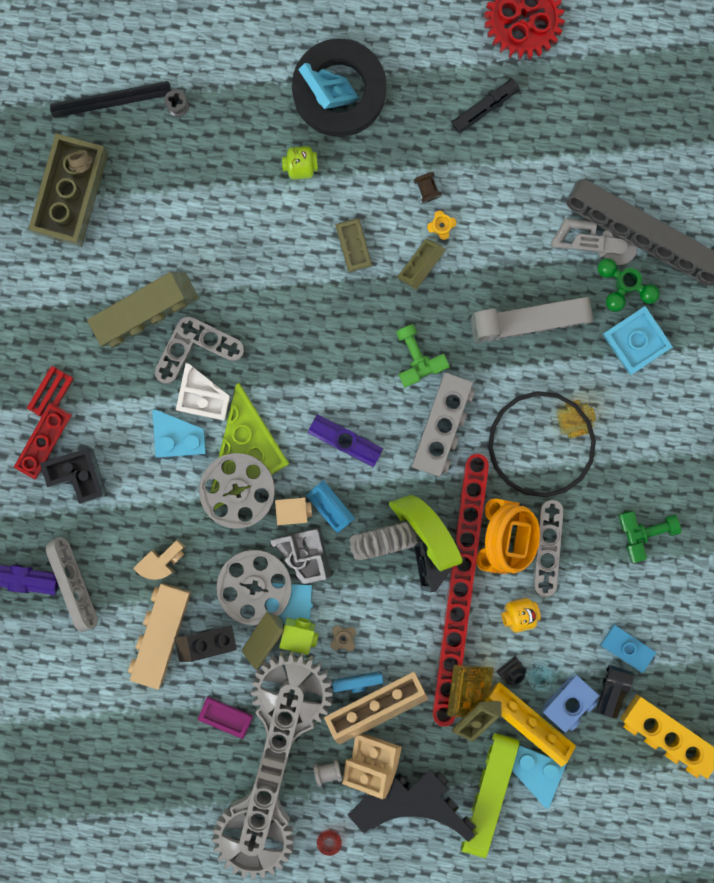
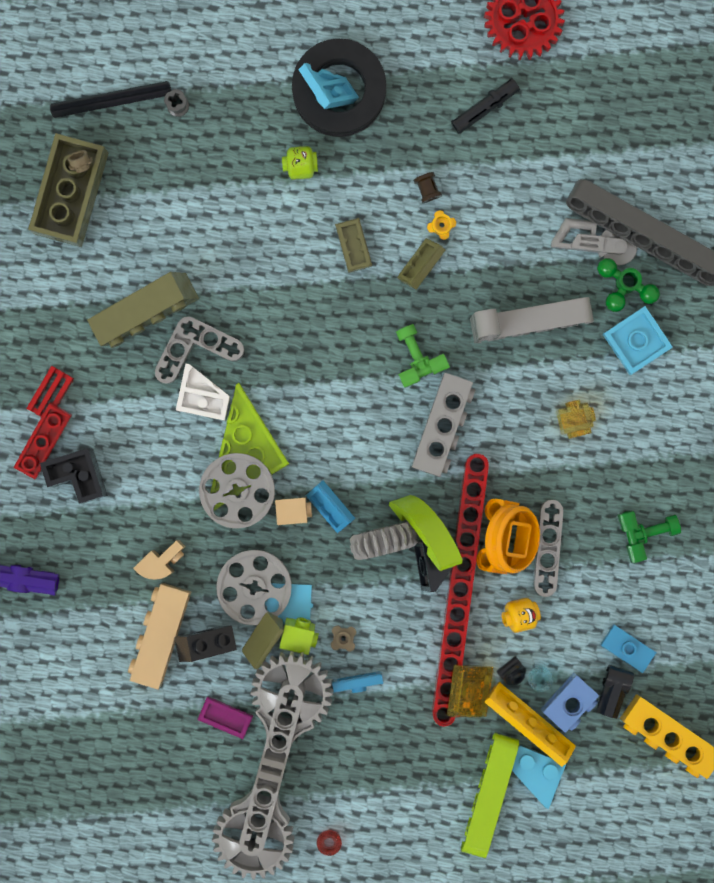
(83, 618): light grey beam -> none
(176, 436): medium azure wing -> none
(308, 563): flat silver slope -> none
(327, 772): light grey bush -> none
(330, 432): dark purple piece -> none
(372, 765): tan slope -> none
(376, 708): tan brick -> none
(422, 800): black arch -> none
(478, 720): olive slope -> none
(545, 394): black piece -> none

